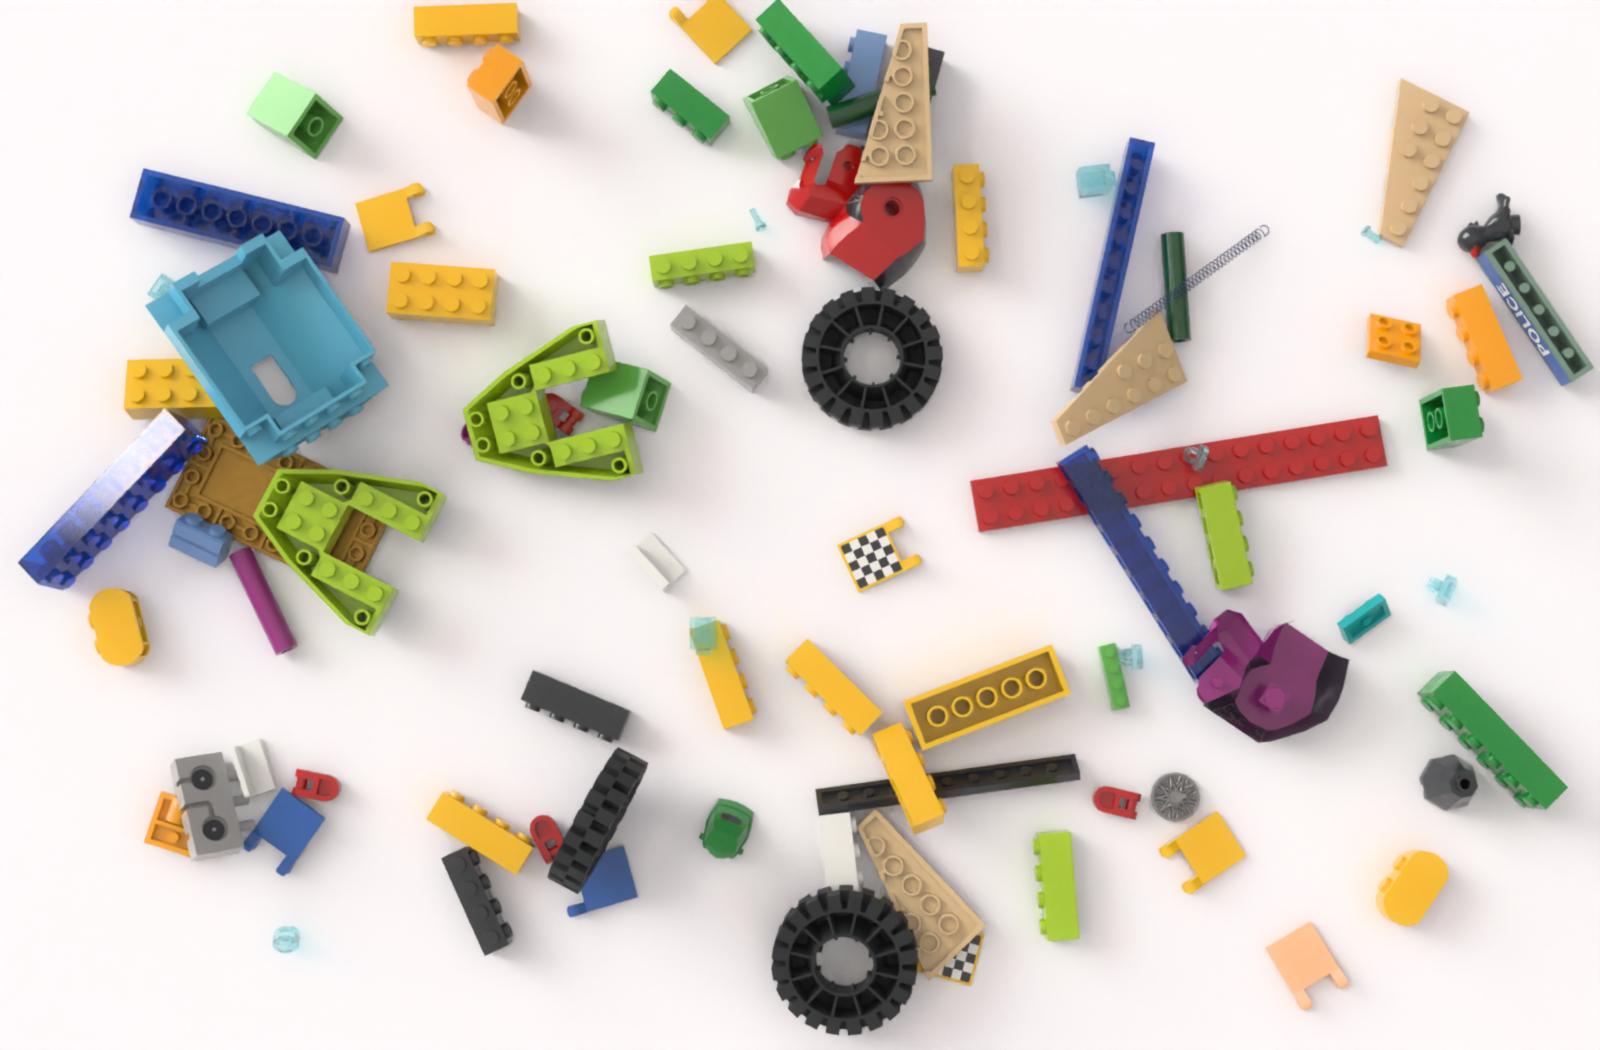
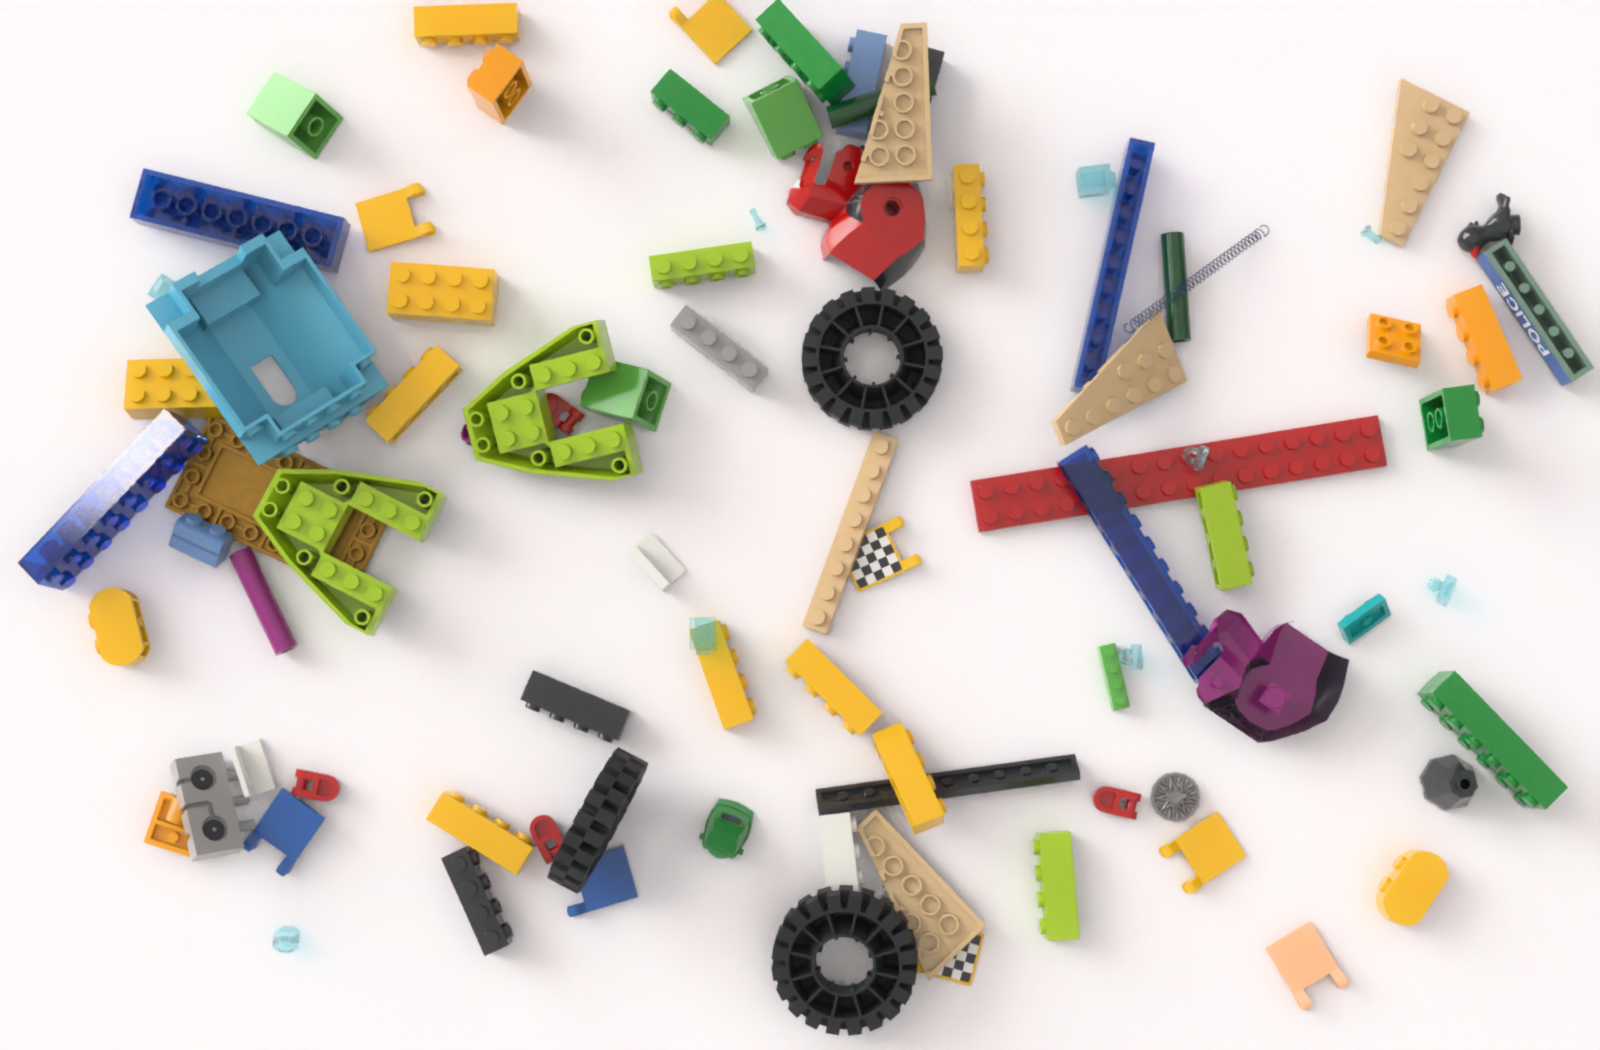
(413, 394): none -> yellow brick
(850, 533): none -> tan plate
(986, 697): yellow brick -> none

